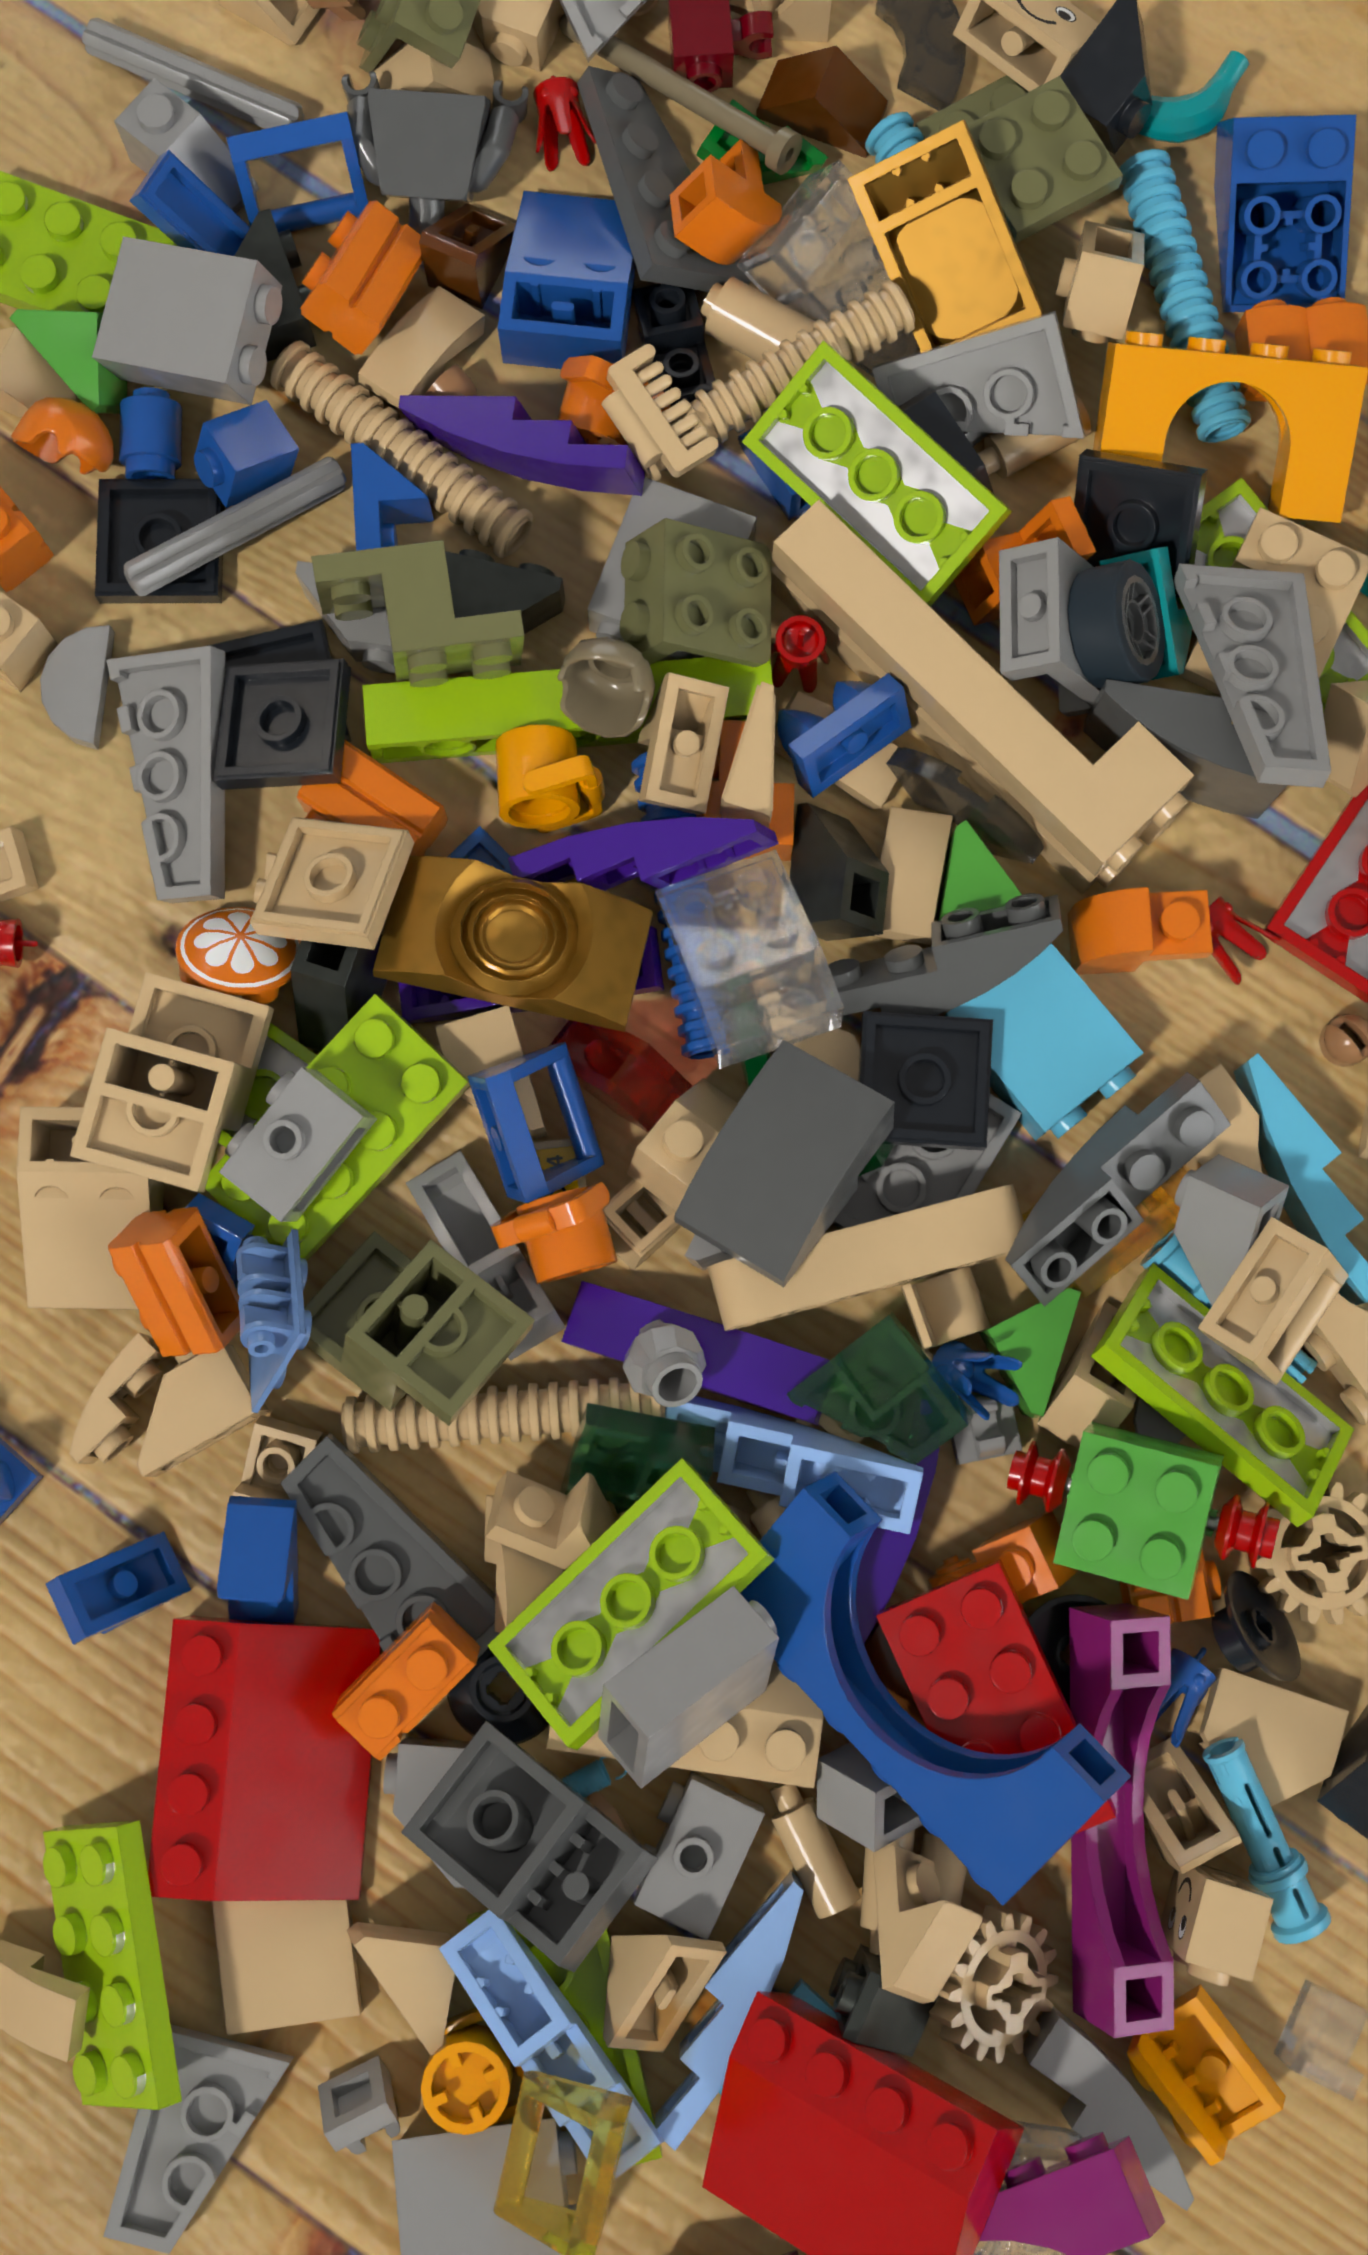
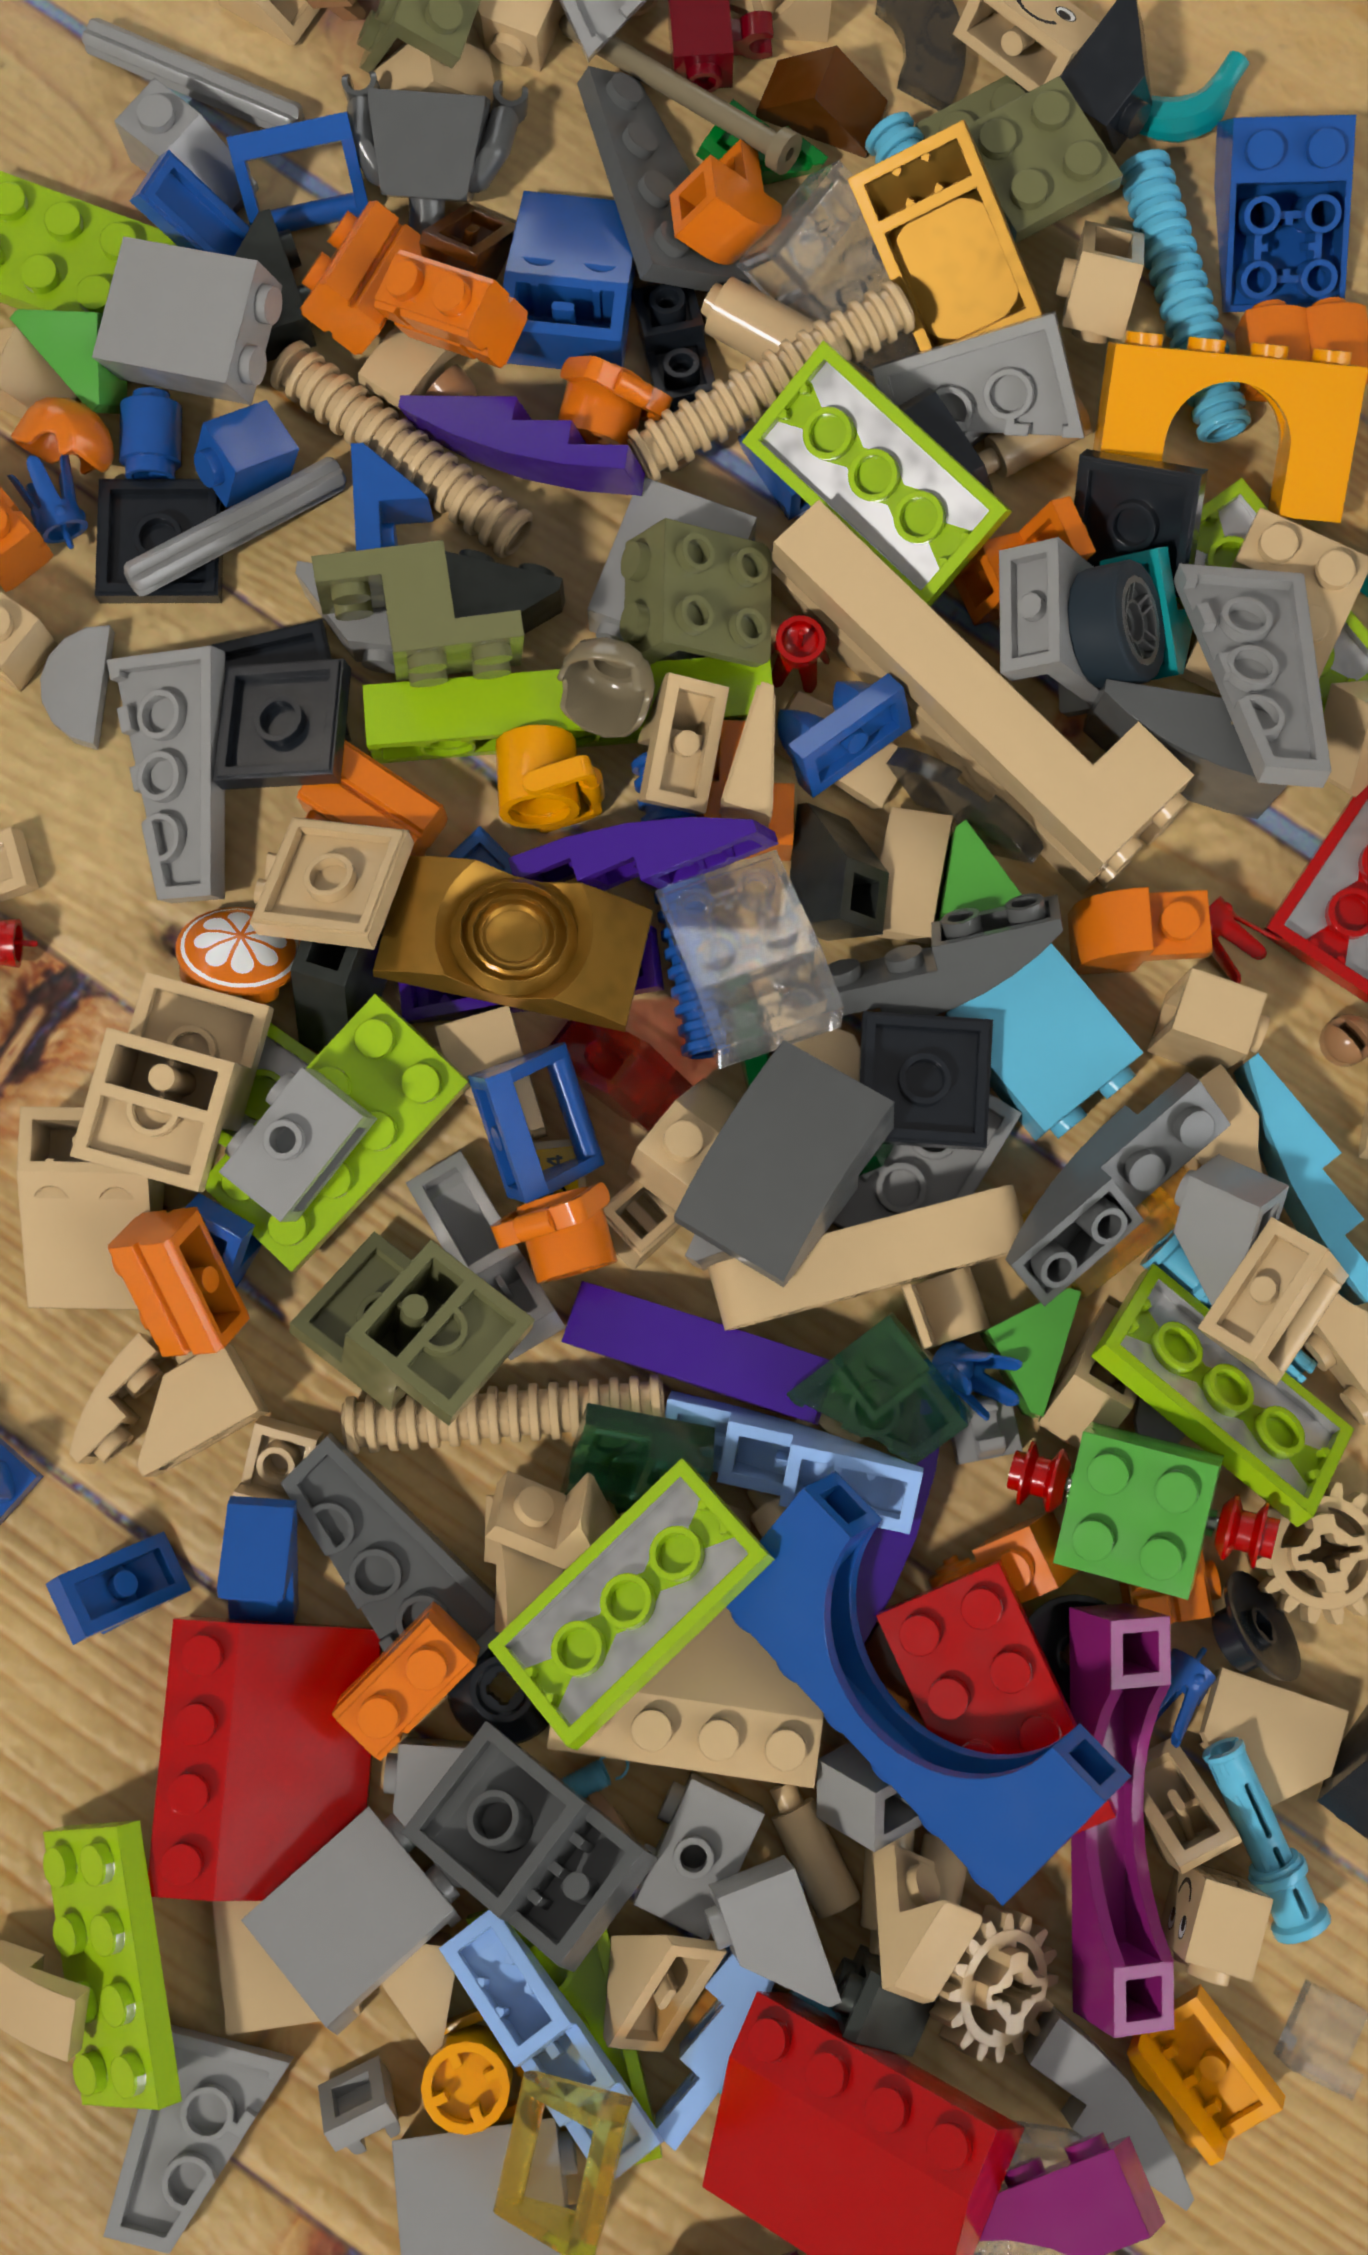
(52, 516): none -> blue piece
(271, 1310): medium blue hinge -> none
(352, 1916): none -> light grey panel
(451, 308): none -> orange brick
(560, 113): red piece -> none
(641, 418): tan piece -> none
(665, 1363): light grey rock -> none
(687, 1685): light grey brick -> none
(772, 1929): none -> light grey slope
(1209, 1022): none -> tan brick

